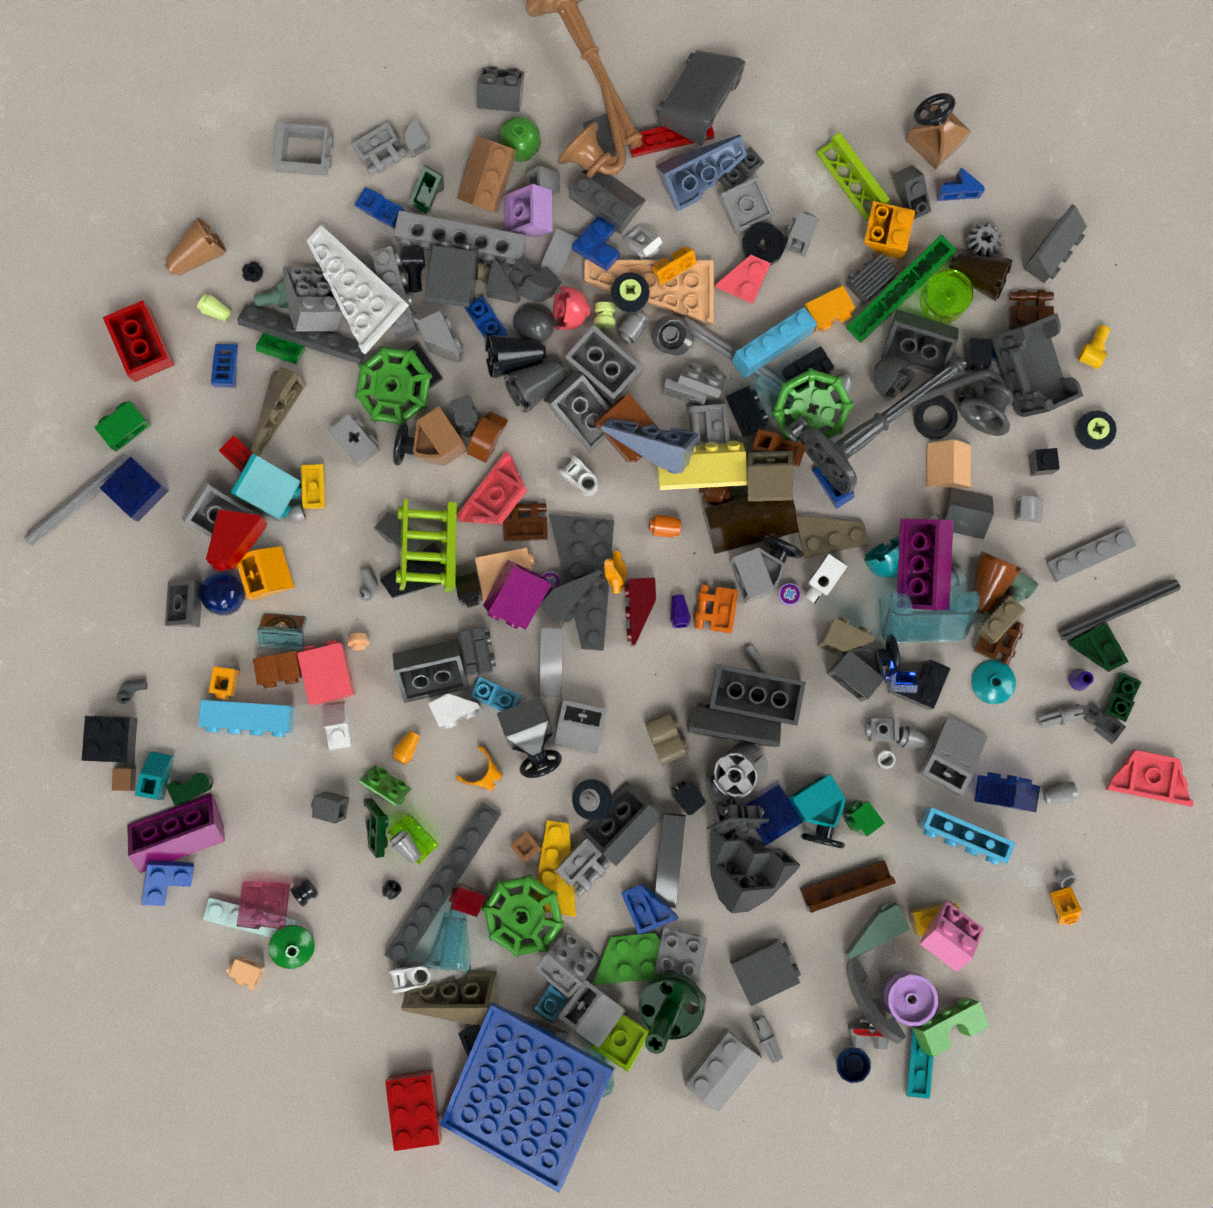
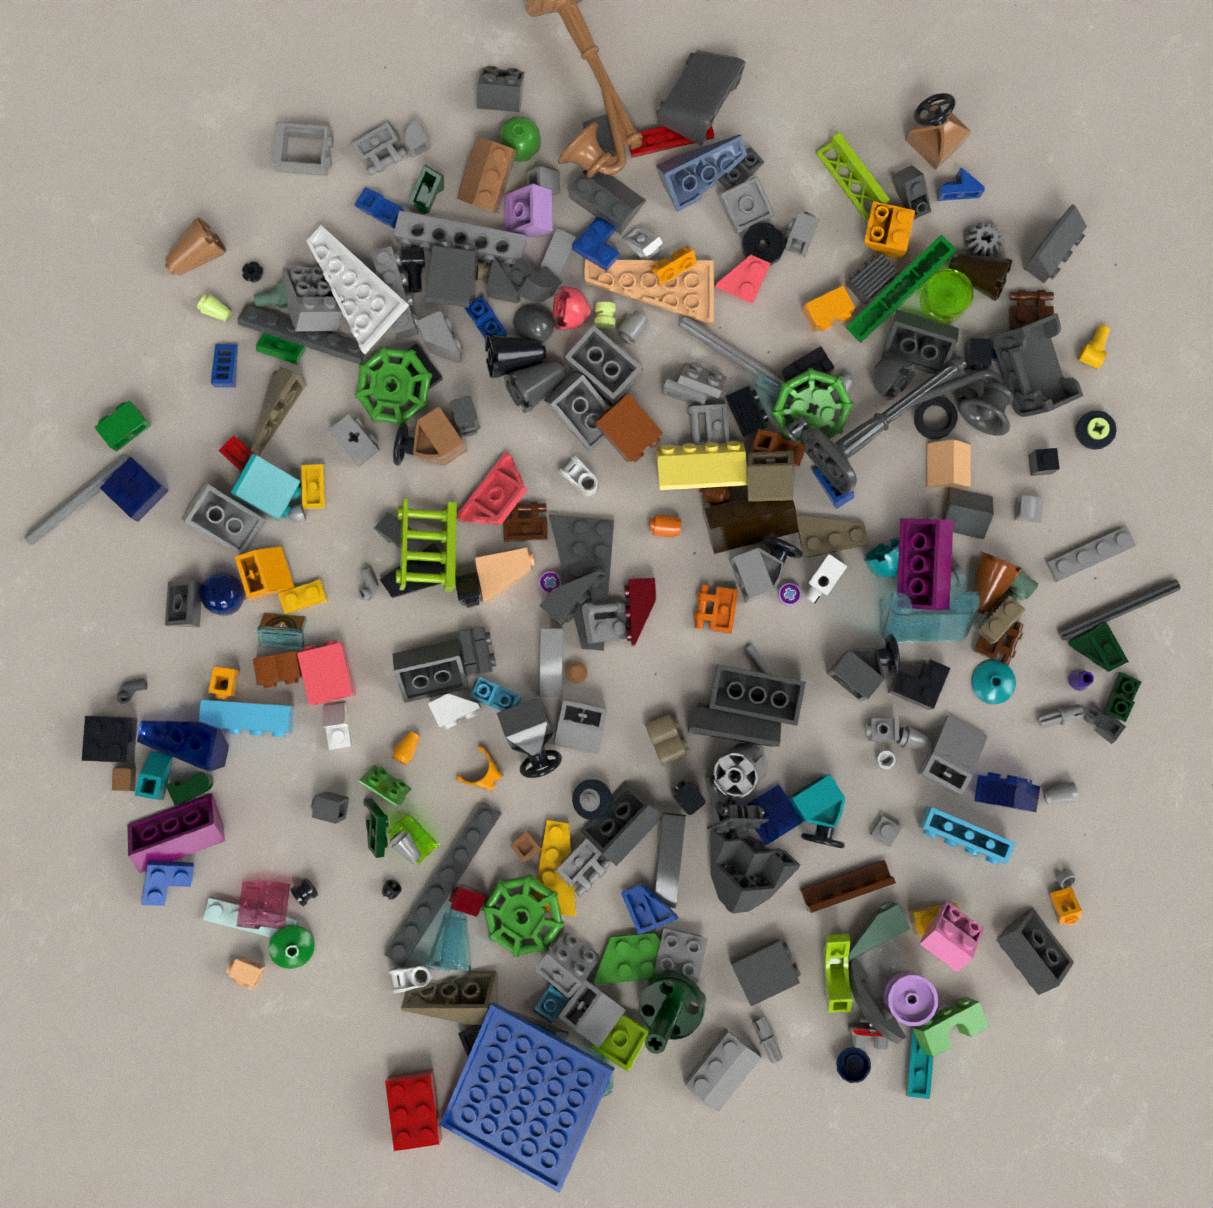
(138, 341): red brick -> none
(187, 741): none -> clear blue wedge
(233, 537): red slope -> none
(303, 597): none -> yellow plate
(358, 641): light nougat plate -> none
(486, 436): dark orange brick -> none
(516, 595): magenta brick -> none
(576, 672): none -> medium nougat plate
(604, 629): none -> light grey plate
(615, 572): light orange helmet -> none
(627, 299): black wheel -> none
(662, 447): sand blue wedge -> none
(672, 335): dark grey hat -> none
(679, 612): dark purple cone -> none
(774, 342): medium azure brick -> none
(836, 973): none -> lime arch
(842, 637): dark tan slope -> none
(862, 818): green brick -> none
(886, 831): none -> light grey plate
(900, 681): clear blue bracket -> none
(1035, 952): none -> dark grey slope
(1152, 778): coral wing -> none

